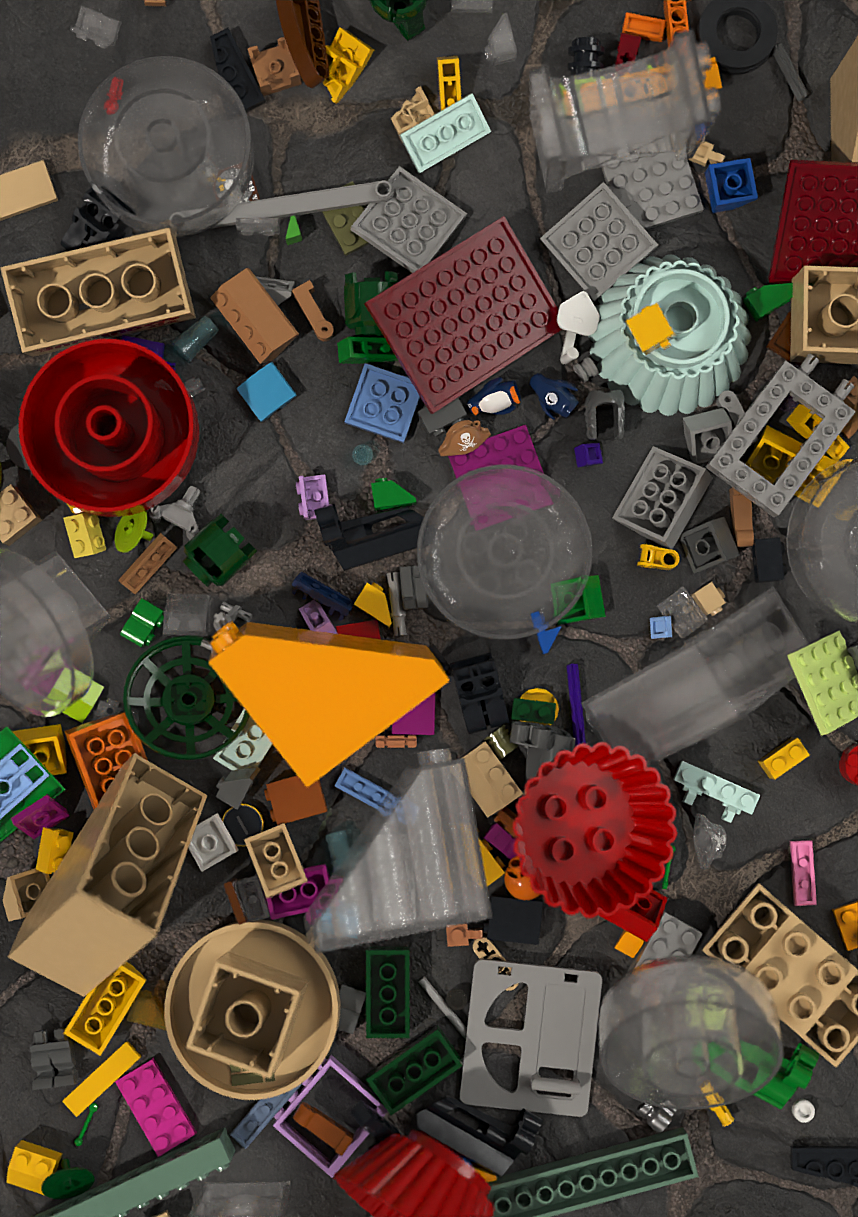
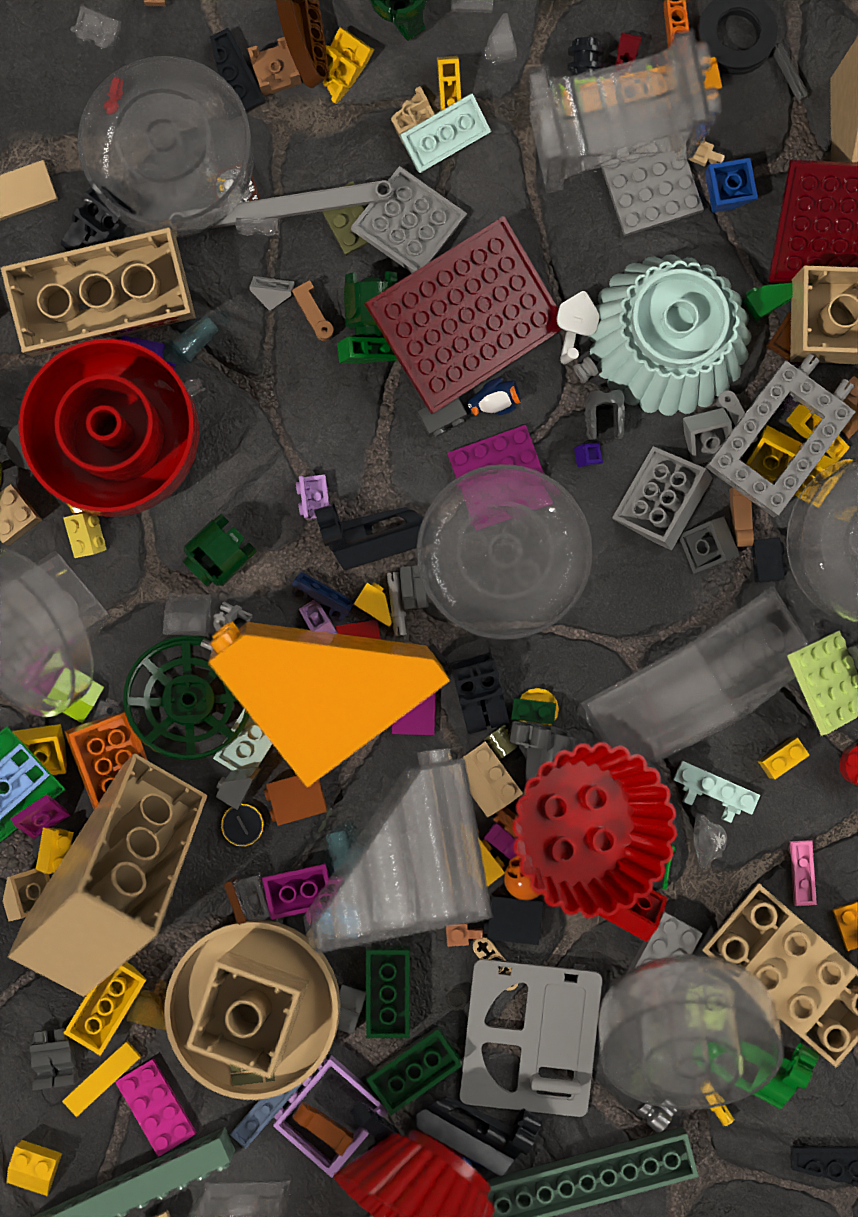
(67, 1182): dark green shield -> none
(93, 1108): green hinge -> none
(130, 531): lime shield -> none
(142, 623): green brick -> none
(147, 563): medium nougat plate -> none
(179, 513): light grey axle -> none
(211, 842): white plate -> none
(254, 316): medium nougat slope -> none
(266, 391): dark azure slope -> none
(275, 860): tan slope -> none
(293, 233): bright green slope -> none
(361, 788): medium blue tile -> none
(362, 454): clear light blue plate -> none
(383, 403): medium blue plate -> none
(390, 495): green slope -> none
(396, 741): nougat axle -> none
(443, 1006): light grey bar -> none
(463, 438): medium nougat hat -> none
(487, 1175): light orange slope -> none
(547, 637): blue slope -> none
(554, 395): dark blue animal -> none
(575, 704): dark purple axle -> none
(589, 604): green slope -> none
(599, 241): light grey plate -> none
(629, 944): light orange slope -> none
(644, 26): orange tile -> none
(651, 329): yellow plate -> none
(656, 557): yellow piece -> none
(661, 627): light blue tile -> none
(684, 612): clear bracket -> none
(709, 599): tan brick -> none
(803, 1110): white tile -> none

